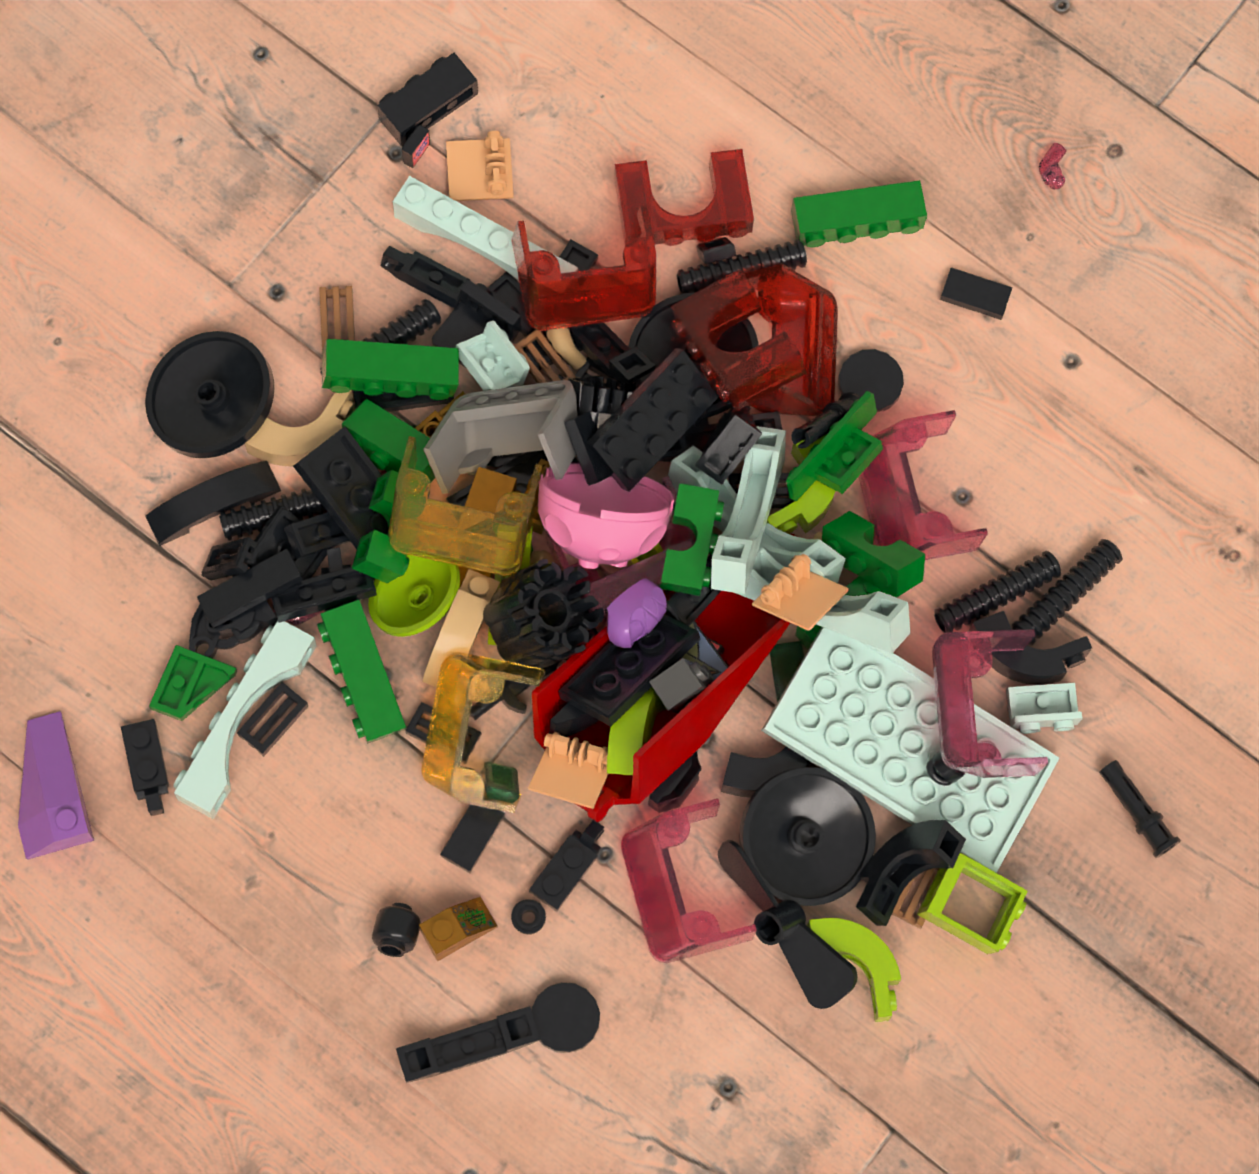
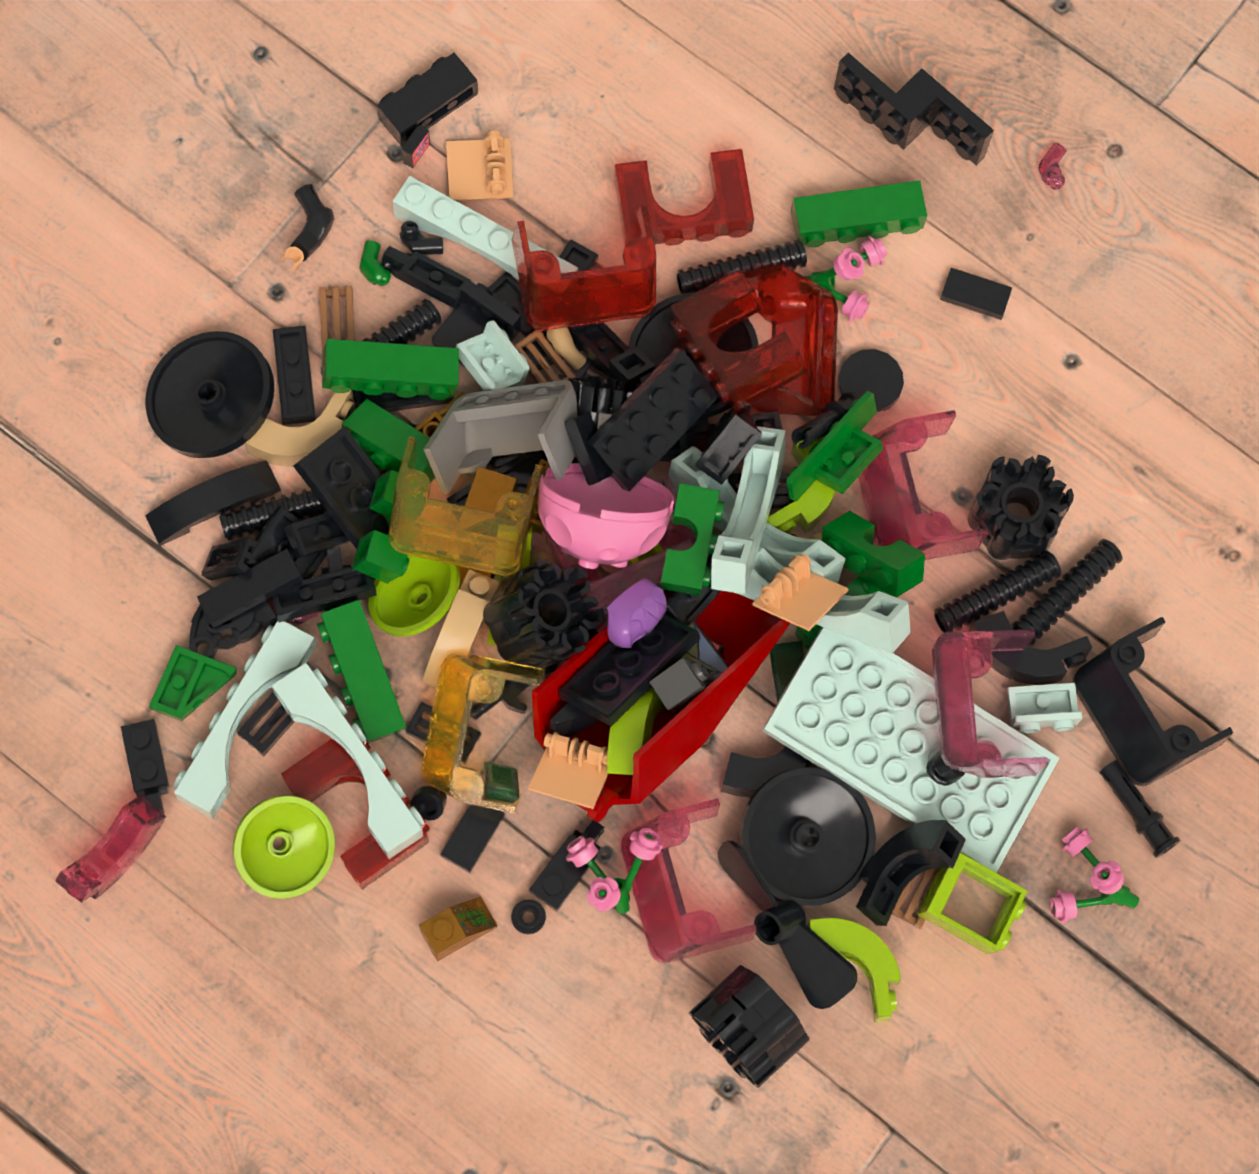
(51, 795): medium lavender wedge -> none
(114, 853): none -> clear pink arch
(294, 375): none -> black tile
(301, 858): none -> lime dish
(309, 704): none -> light aqua arch
(316, 227): none -> black arm
(334, 766): none -> clear red arch
(370, 267): none -> green arm
(396, 930): black head -> none
(417, 242): none -> black arm
(429, 802): none -> black tile
(468, 1045): black slope -> none
(566, 1017): black tile -> none
(604, 890): none -> bright pink plant
(677, 786): black slope -> none
(716, 250): black tile -> none
(750, 1024): none -> black piece
(850, 266): none -> bright pink plant
(912, 109): none -> black bracket
(1023, 484): none -> black piece
(1105, 878): none -> bright pink plant
(1126, 719): none -> black windscreen

